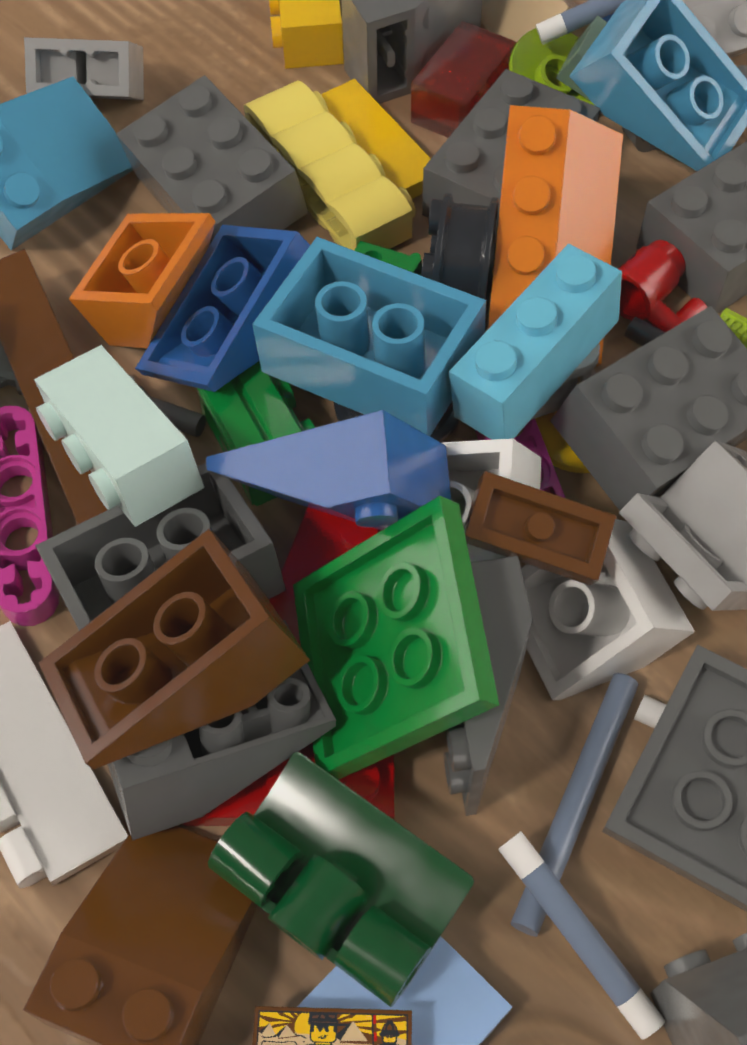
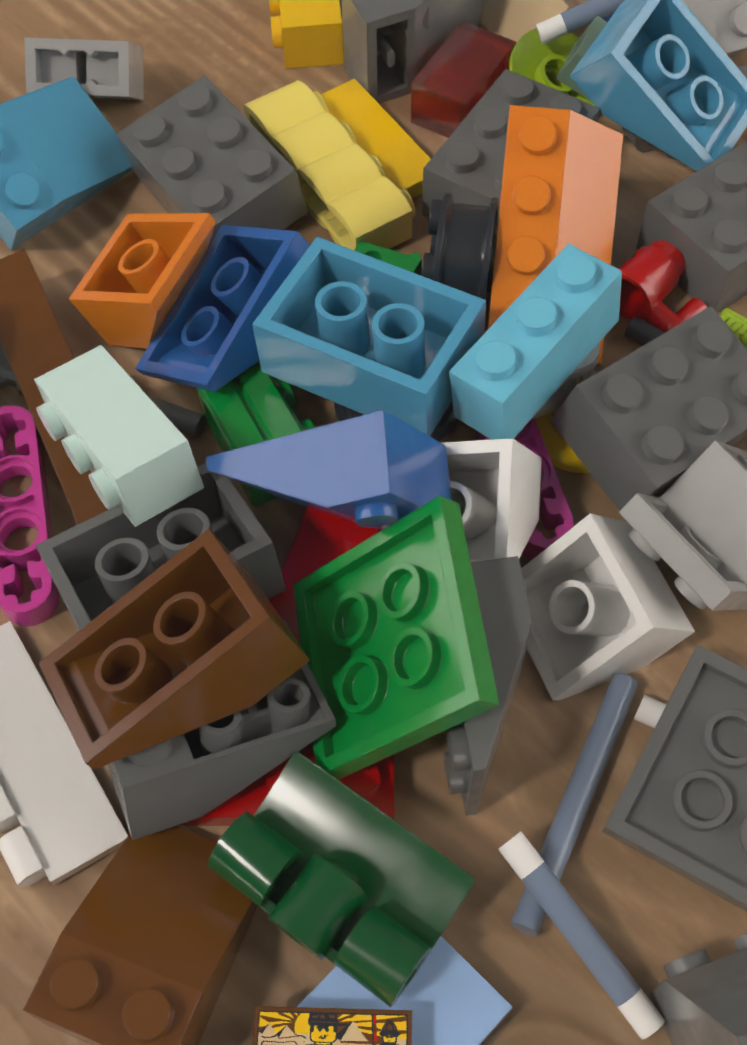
(539, 528): reddish brown plate -> none

